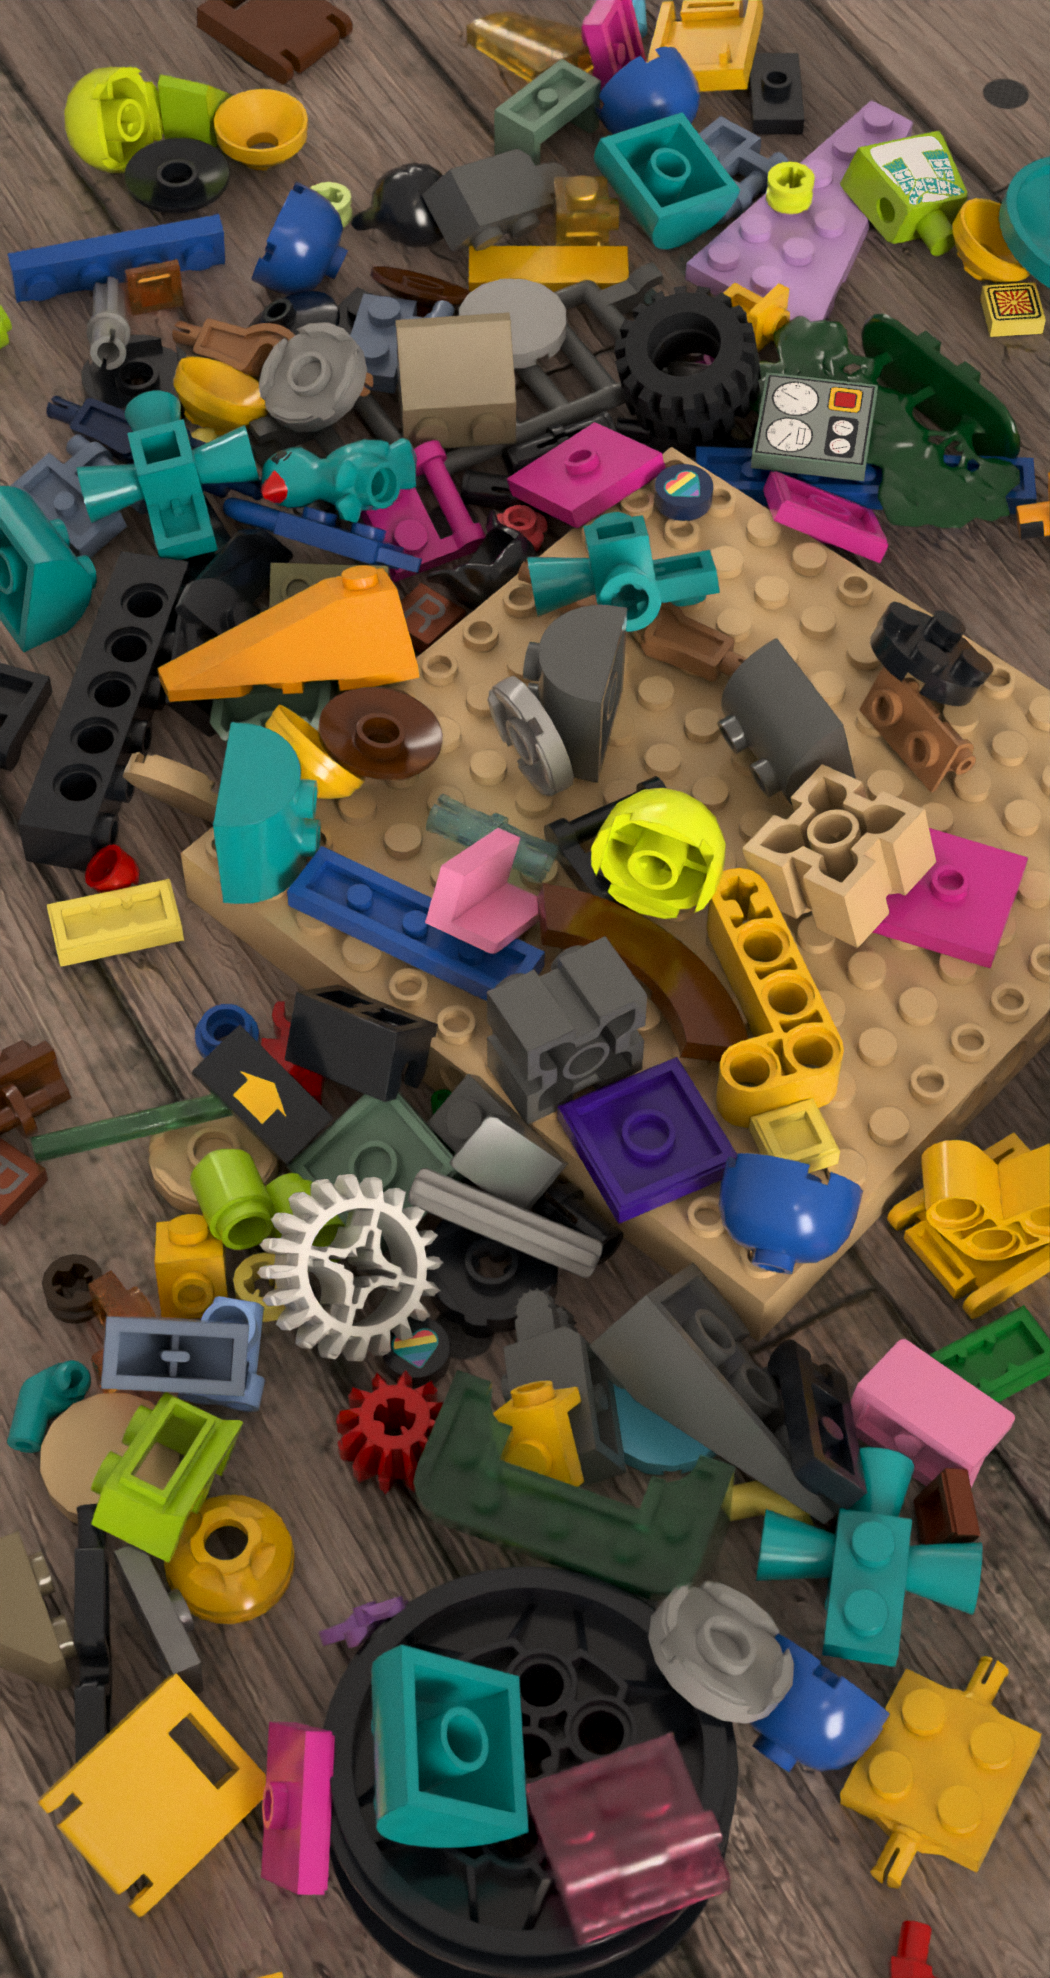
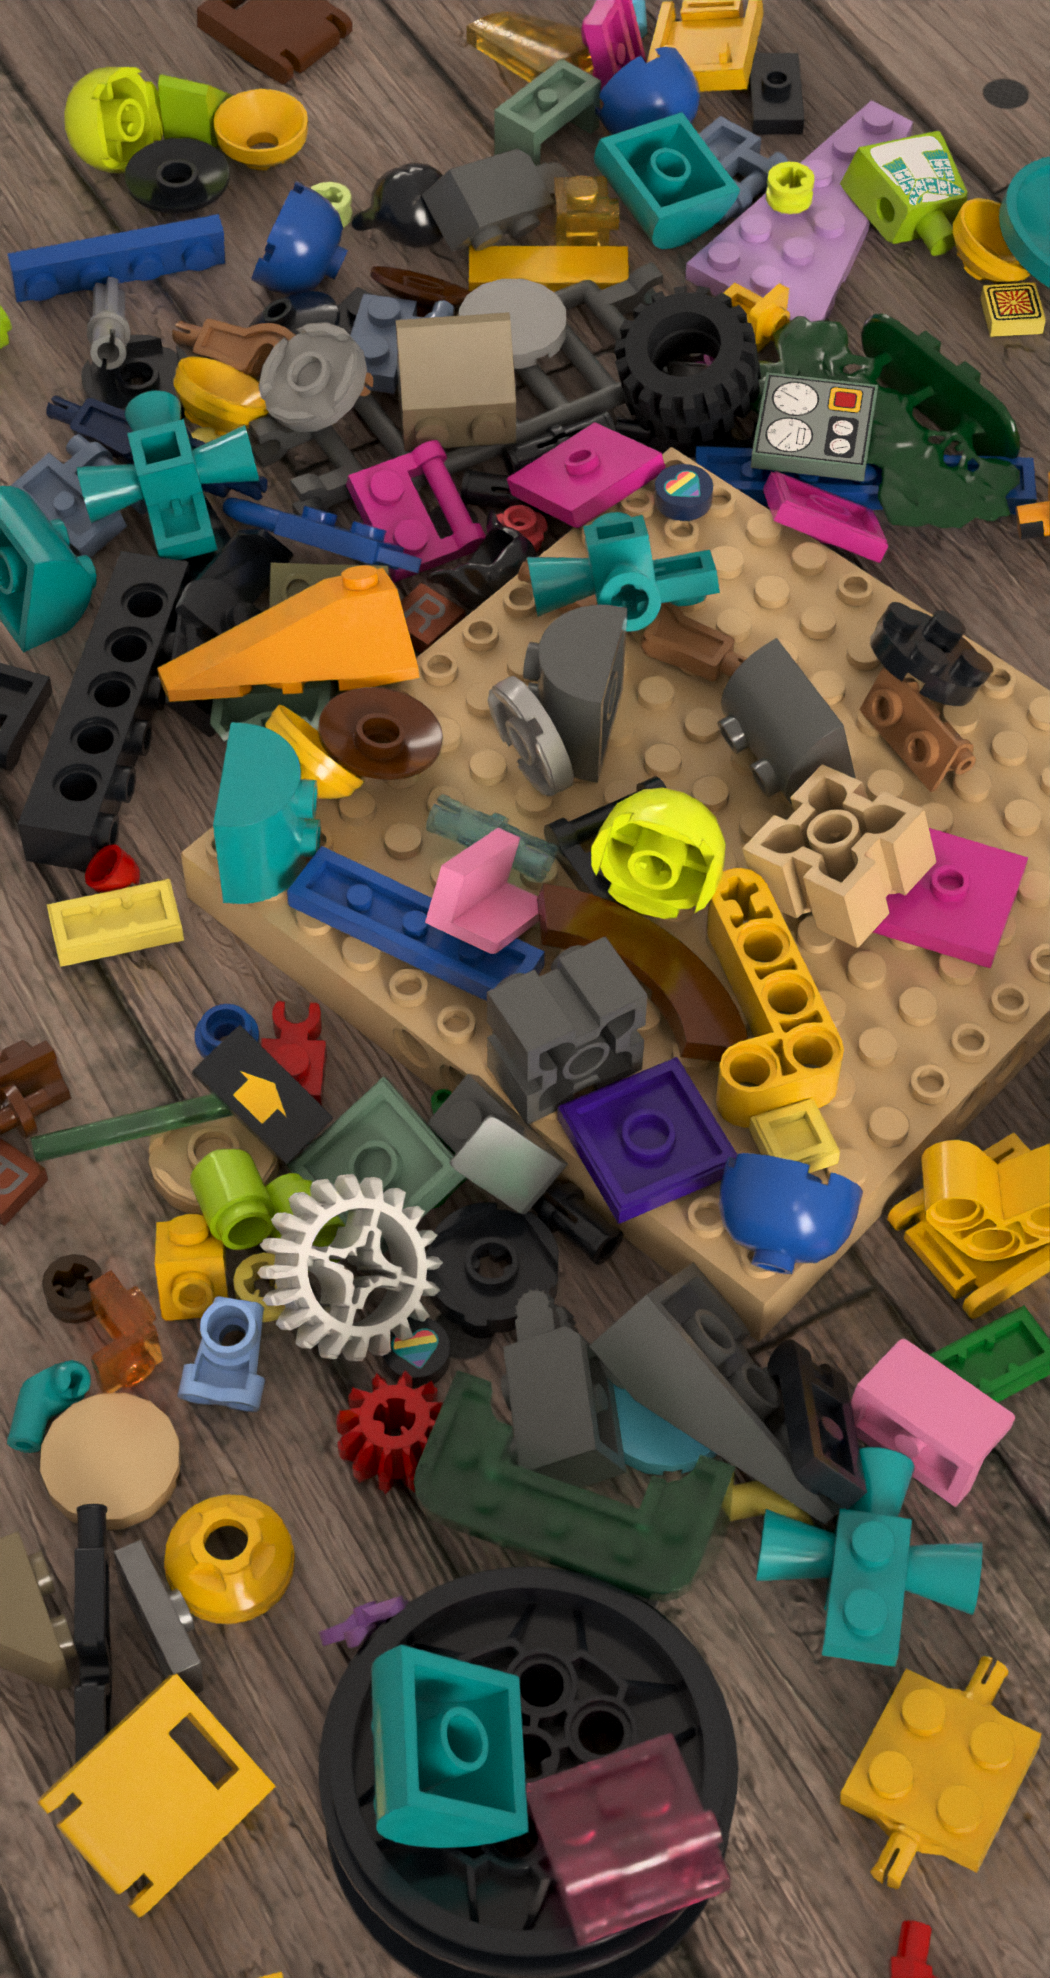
(152, 1516): lime window -> none
(153, 287): clear orange slope -> none
(173, 784): tan tile -> none
(174, 1355): sand blue slope -> none
(297, 1807): dark pink plate -> none
(352, 477): teal animal -> none
(358, 1041): black hinge -> none
(505, 1223): light grey axle -> none
(543, 1430): yellow bracket -> none
(721, 1652): light grey tile -> none
(820, 1719): blue cylinder -> none
(947, 1509): copper tile -> none

